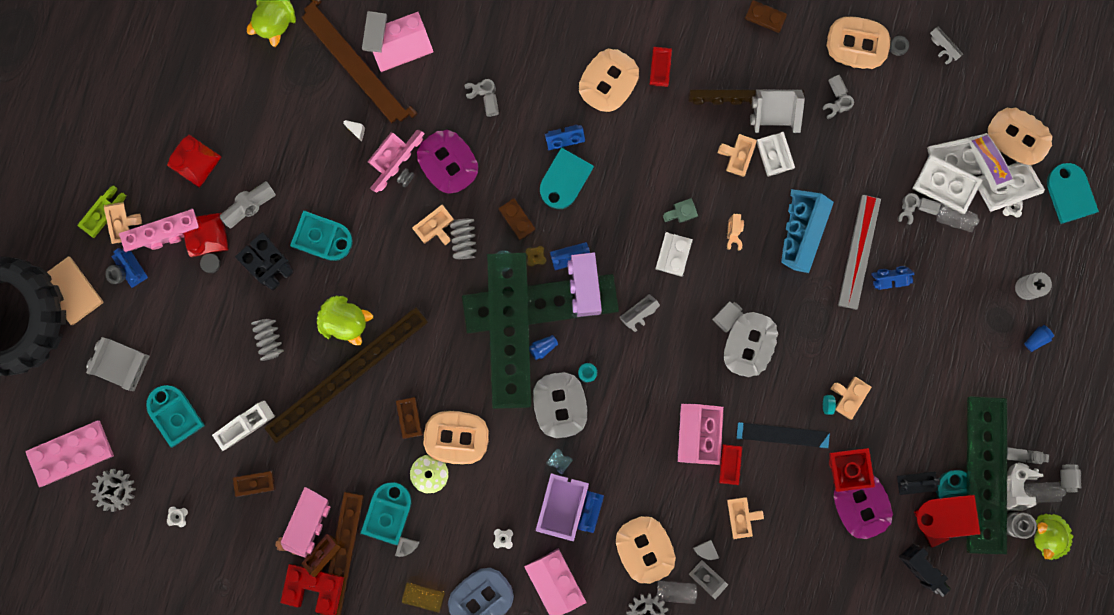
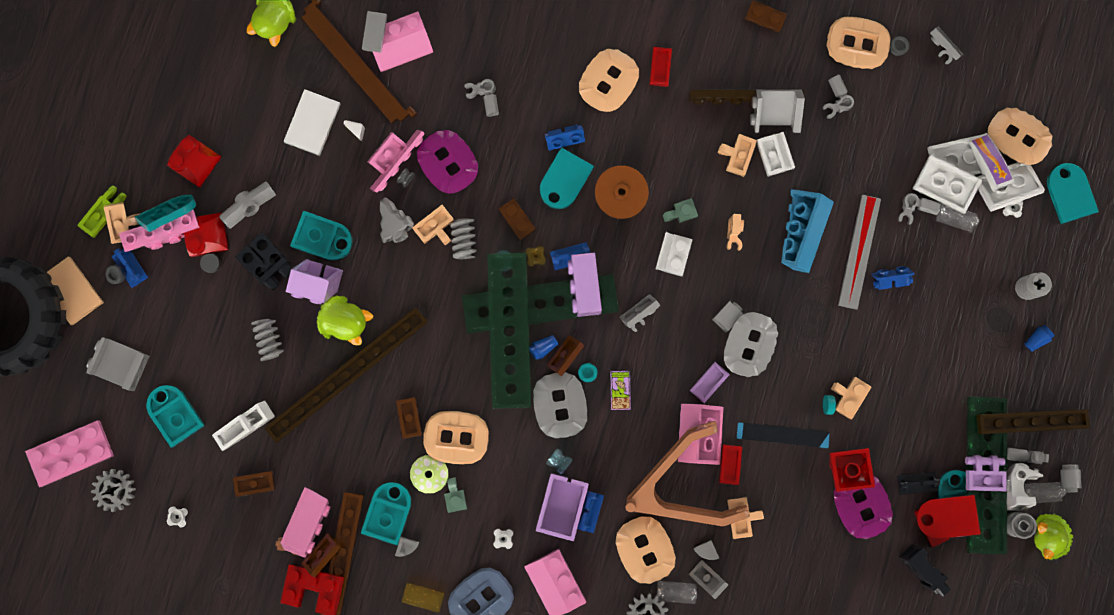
(165, 212): none -> teal tile
(307, 283): none -> lavender piece
(312, 122): none -> white tile
(393, 222): none -> light grey rock
(455, 498): none -> sand green plate
(565, 355): none -> reddish brown plate
(620, 390): none -> tile
(621, 192): none -> dark orange piece
(645, 499): none -> nougat piece
(709, 382): none -> lavender tile
(985, 480): none -> lavender plate
(1033, 421): none -> dark brown plate

